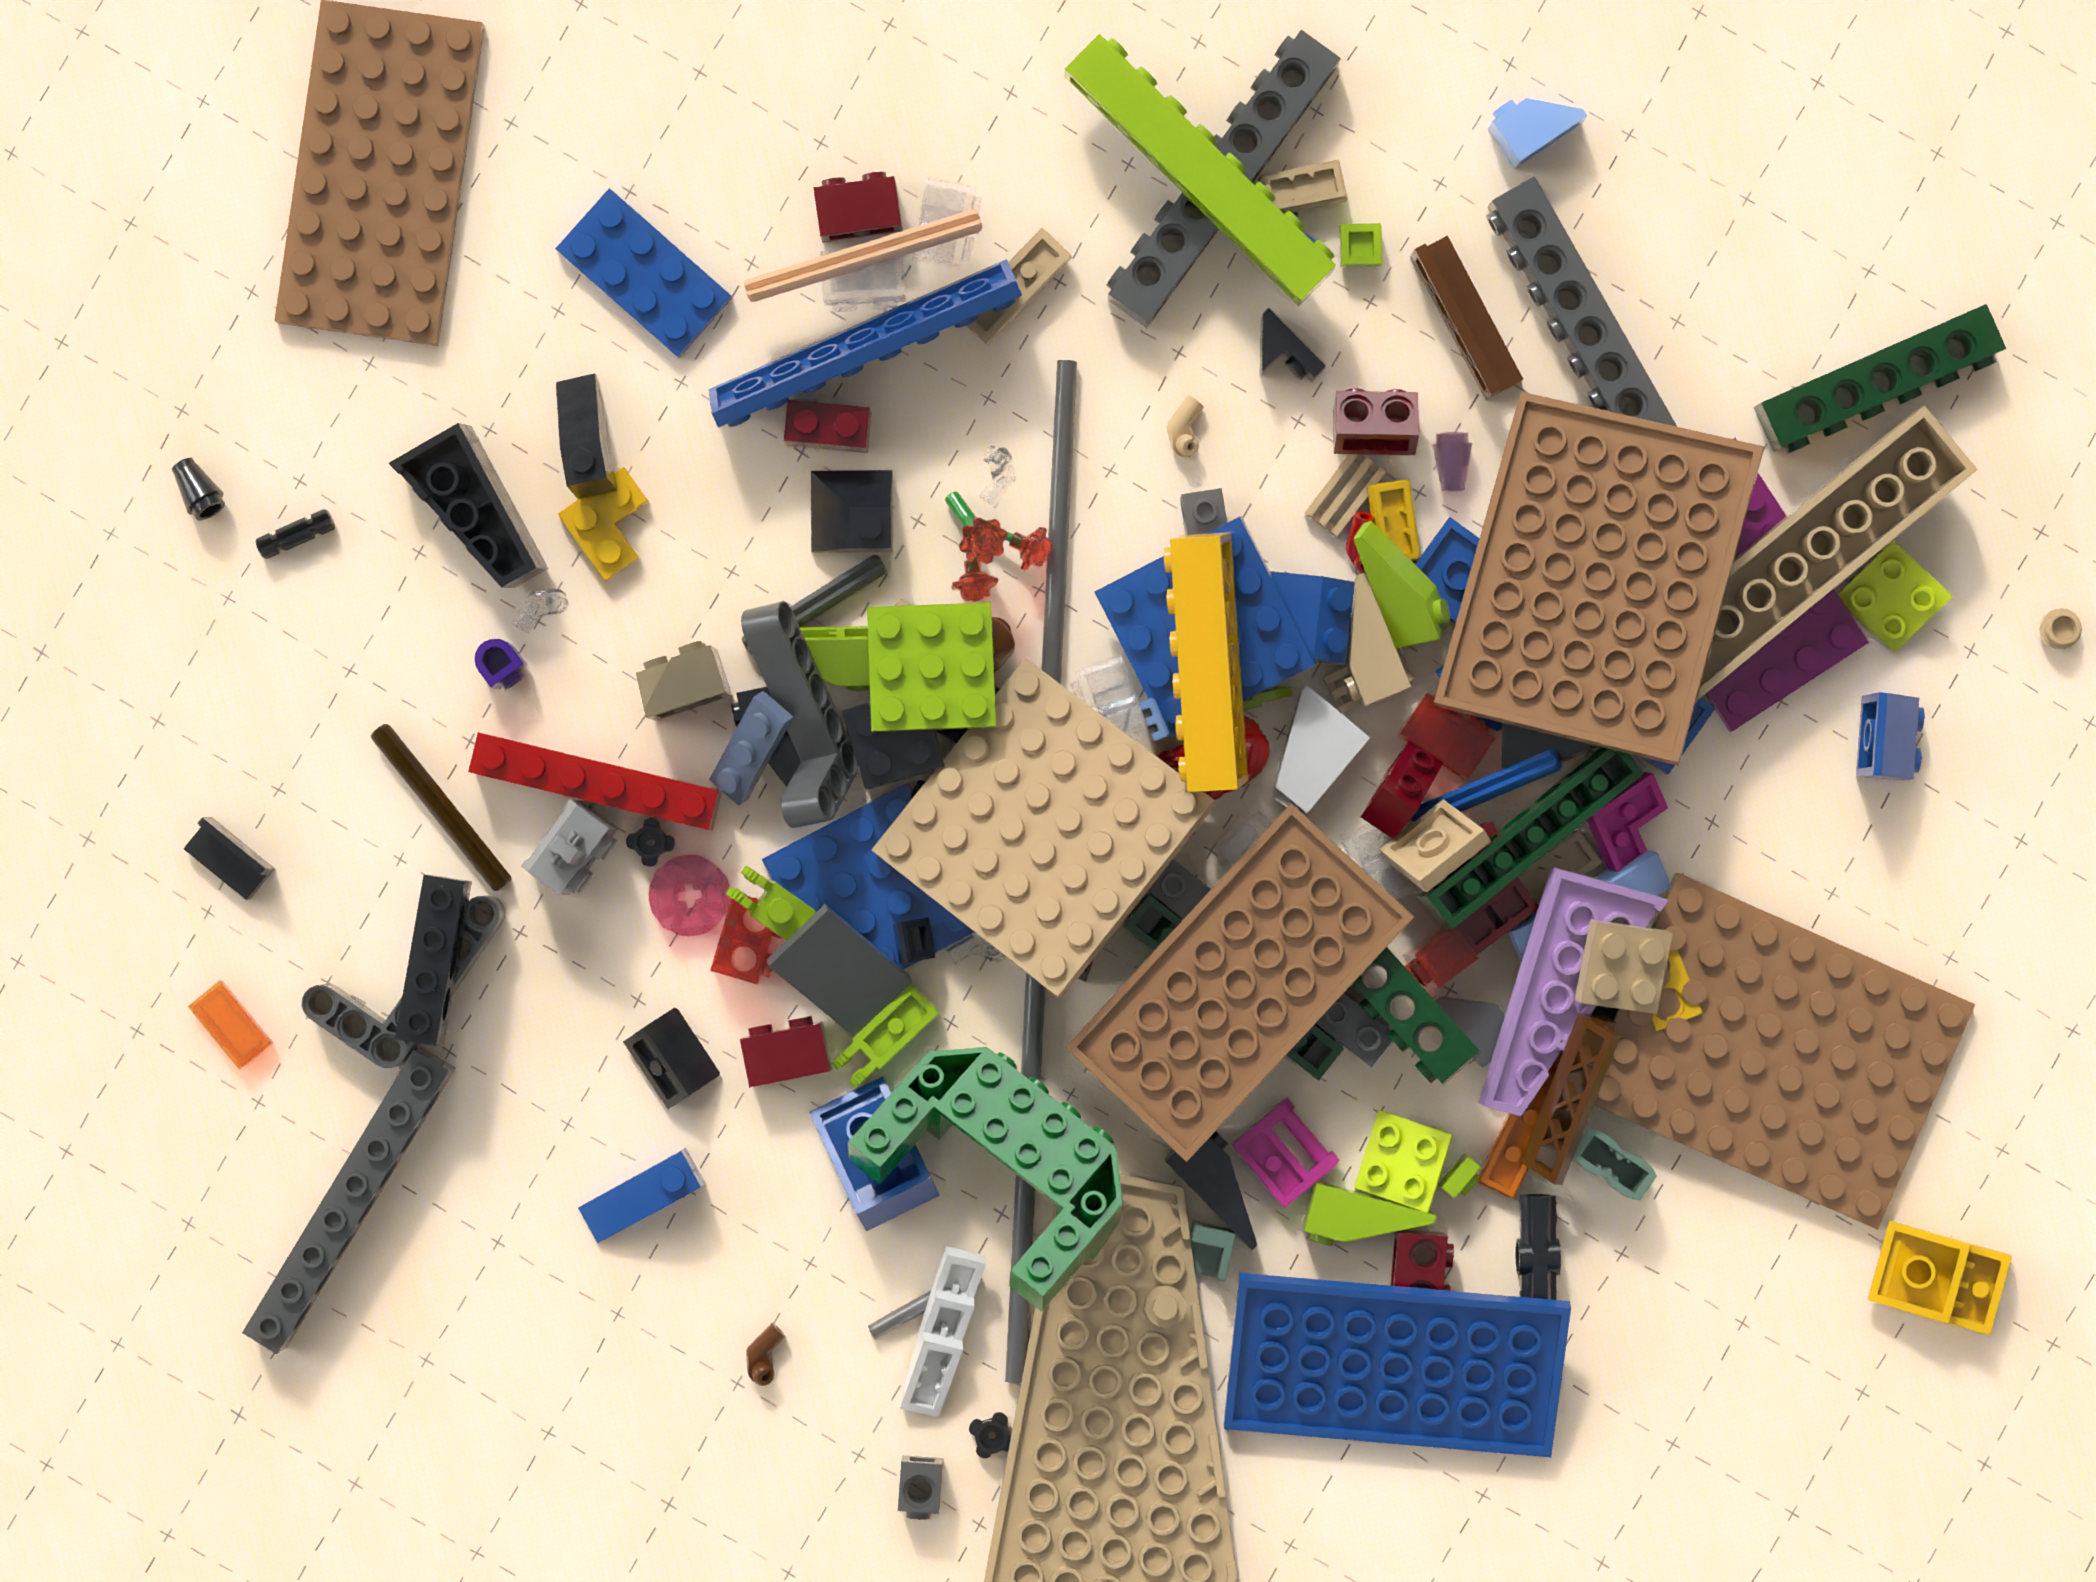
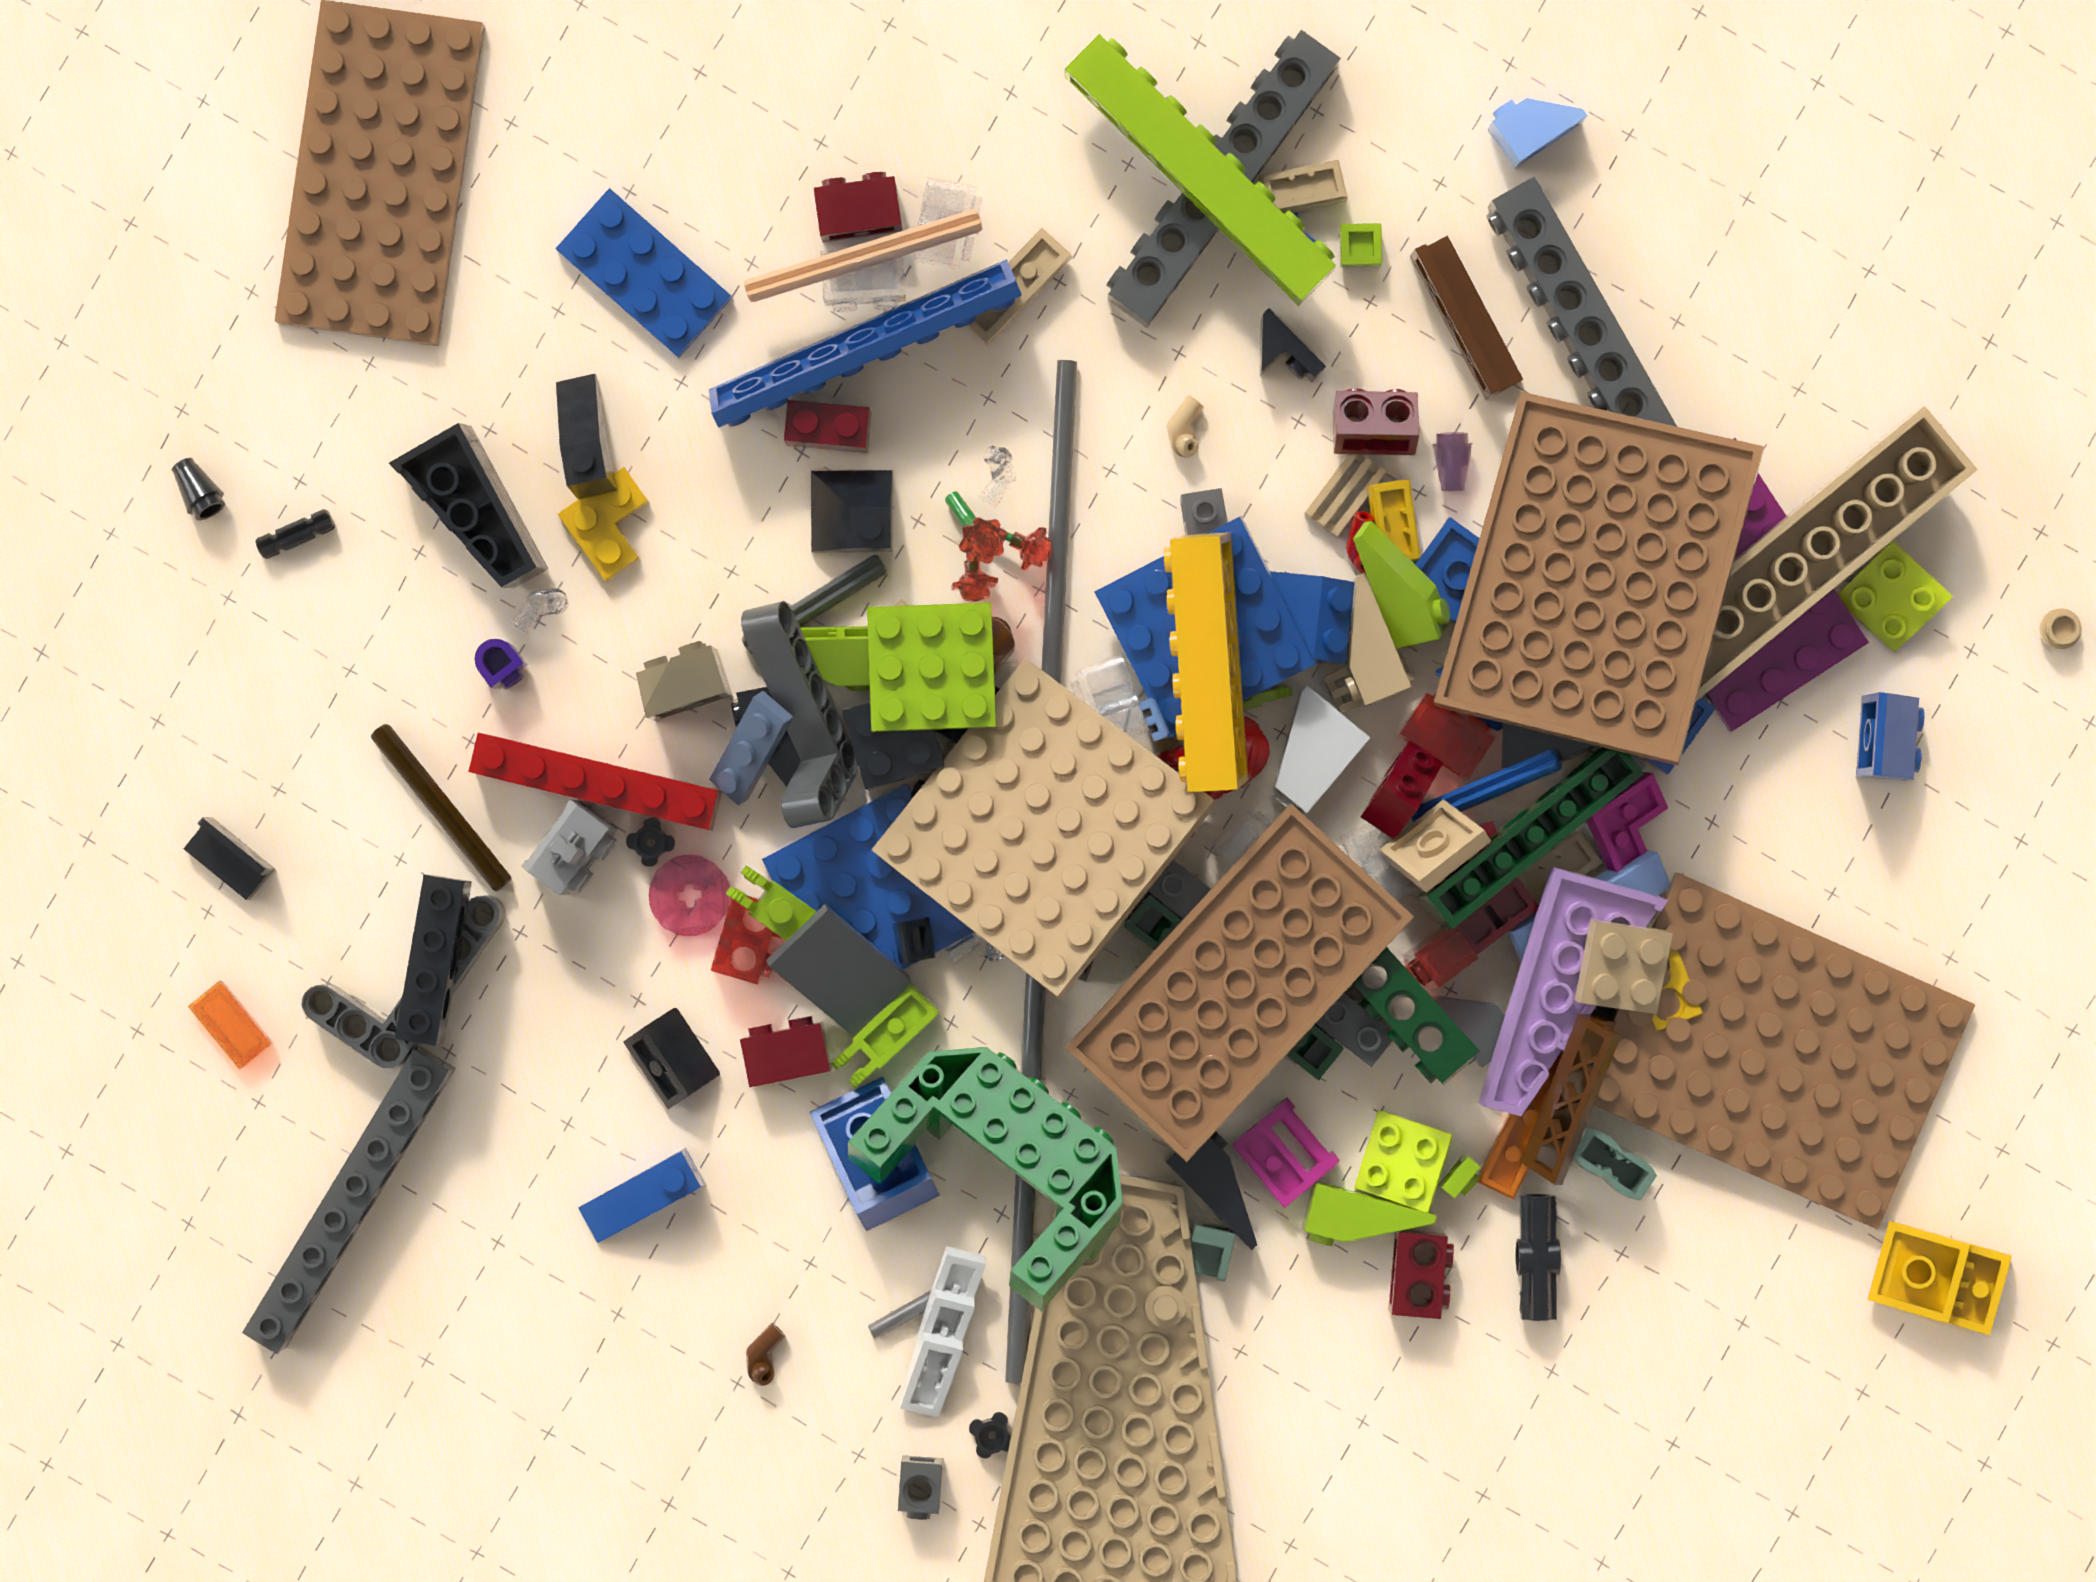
(1396, 1365): blue plate -> none
(1973, 329): dark green brick -> none

